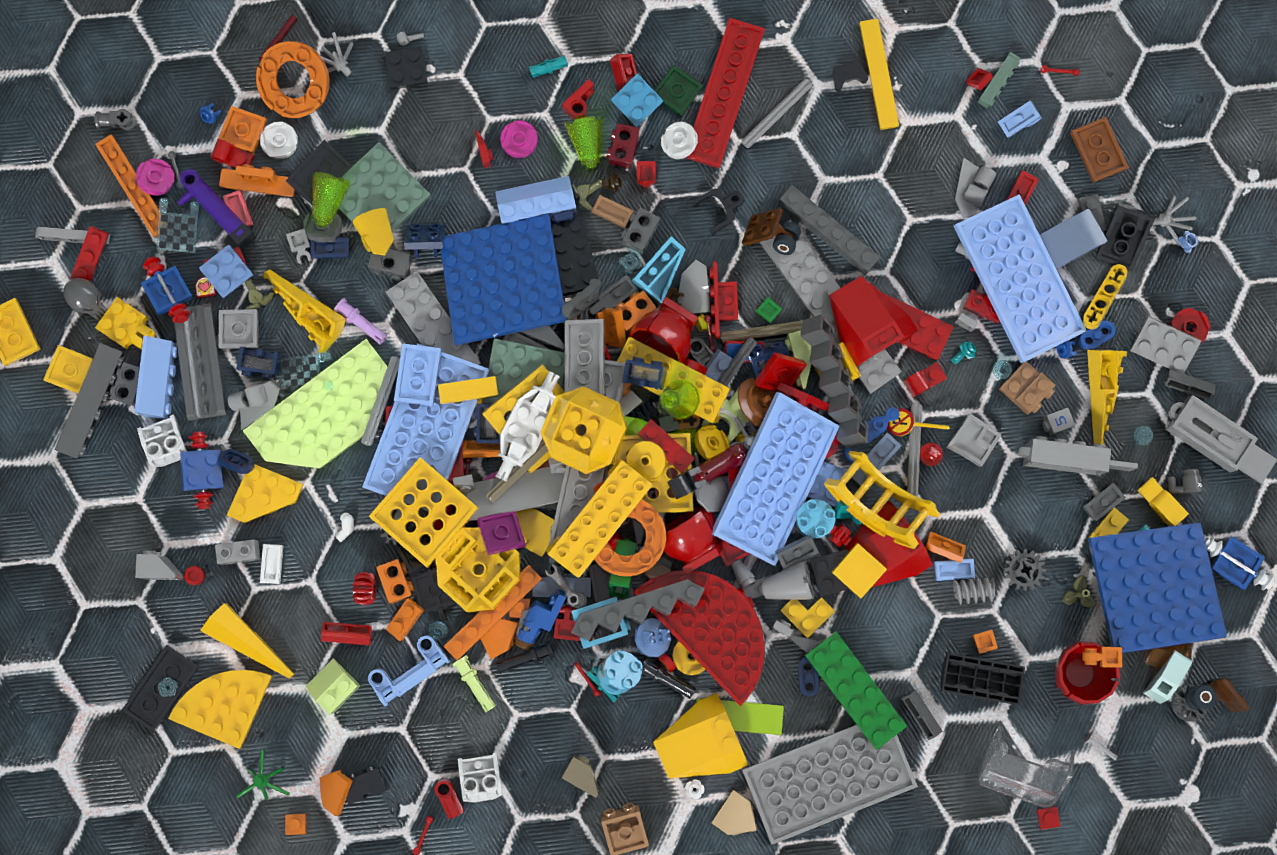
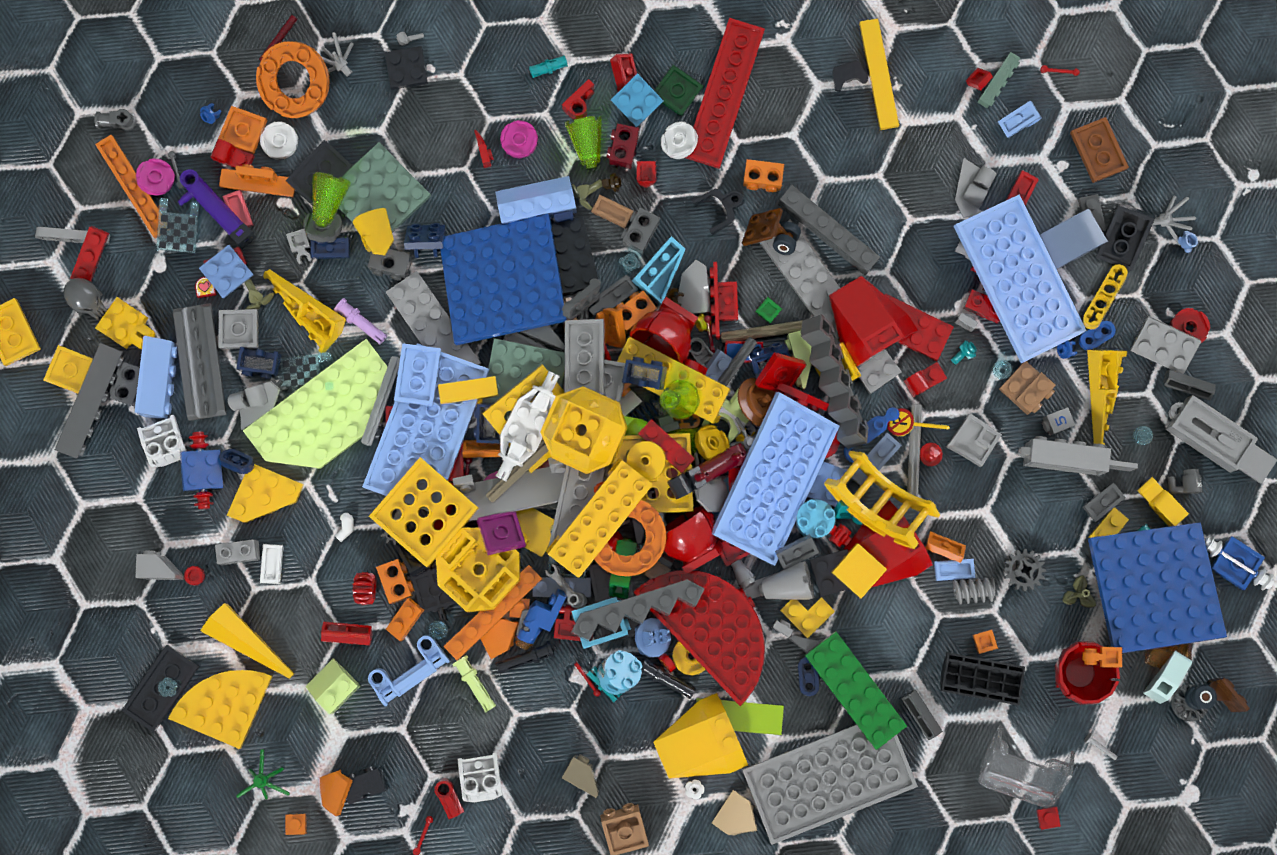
(166, 290): blue plate -> none
(763, 169): none -> orange brick
(776, 113): light grey axle -> none

